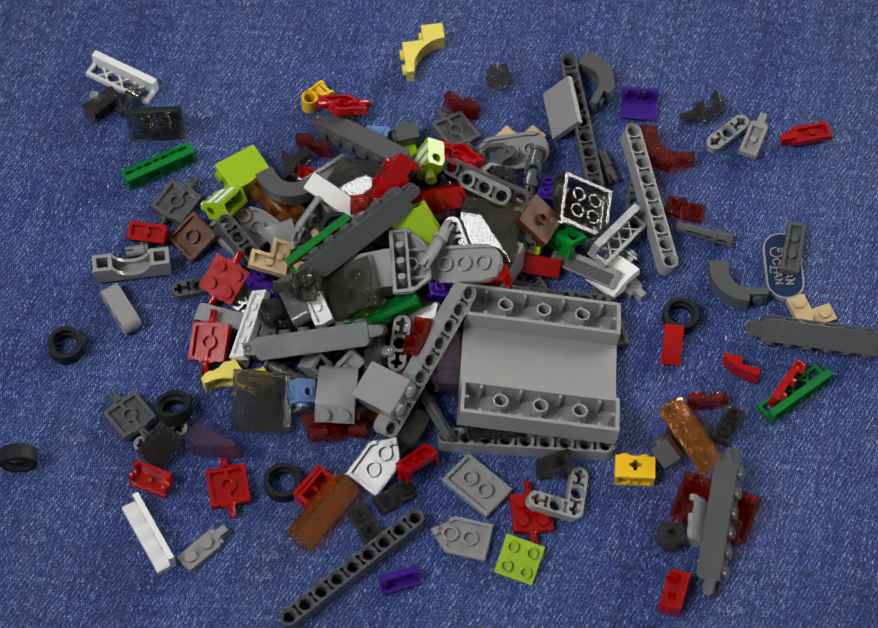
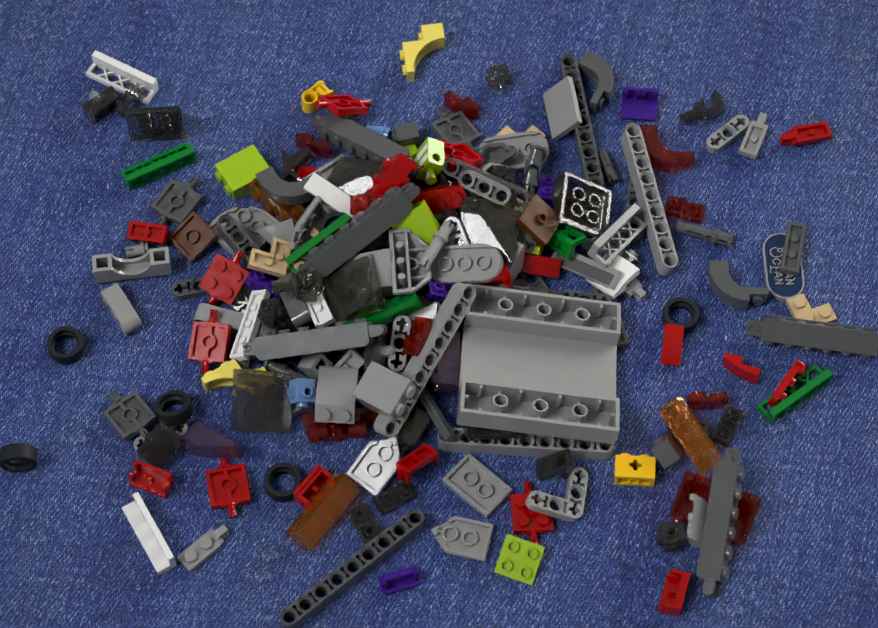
(224, 202): lime torso -> none

